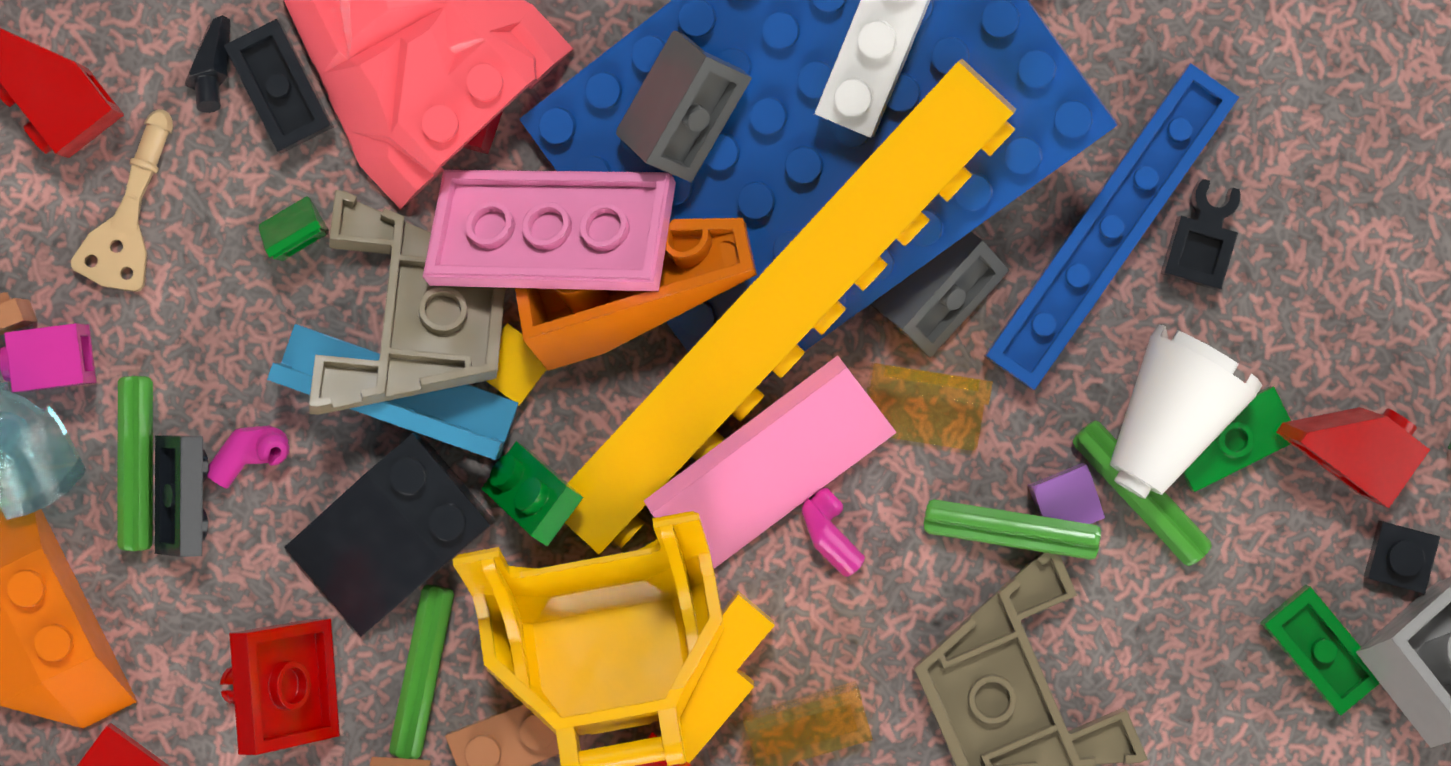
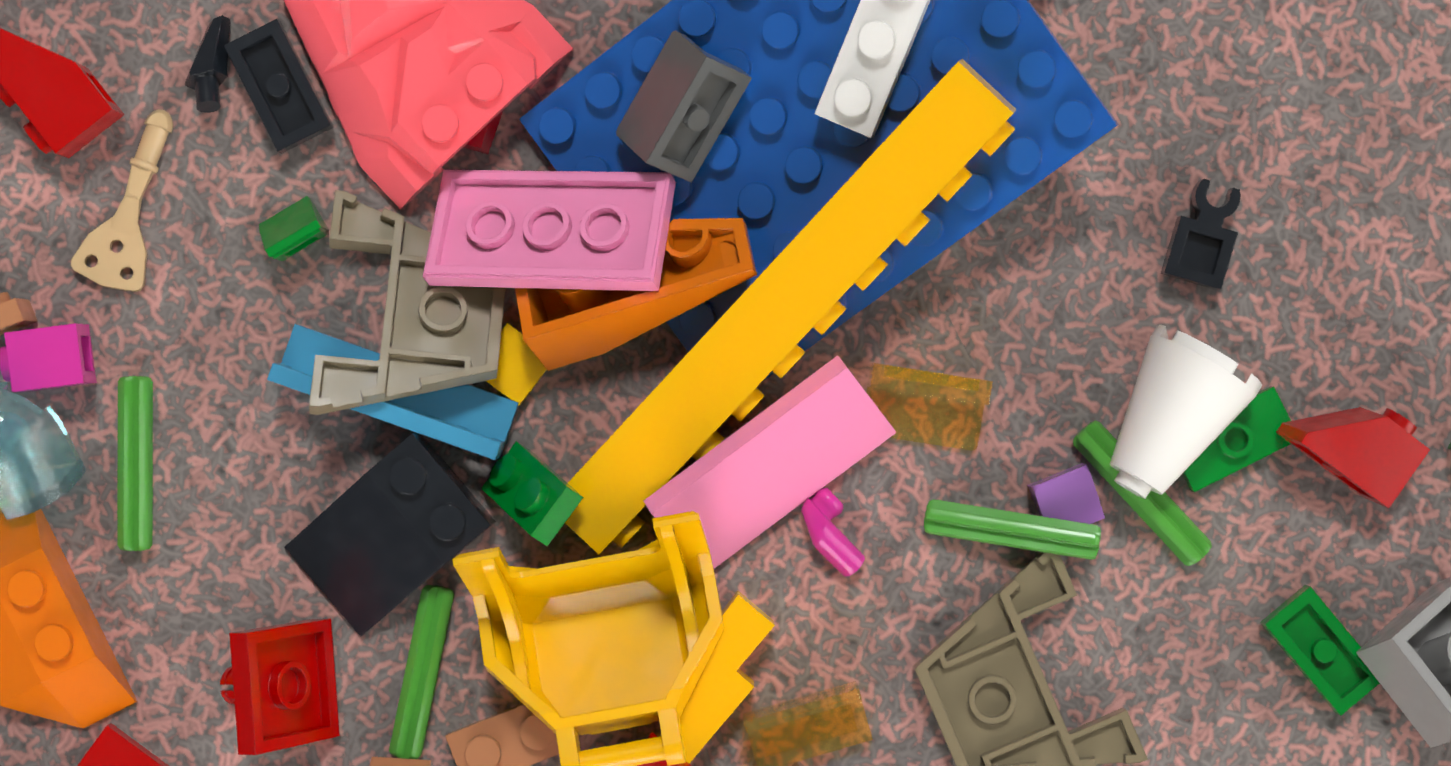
(179, 509): black plate -> none
(245, 447): dark pink arm -> none
(942, 293): dark grey panel -> none
(1111, 226): blue plate -> none
(1401, 556): black plate -> none

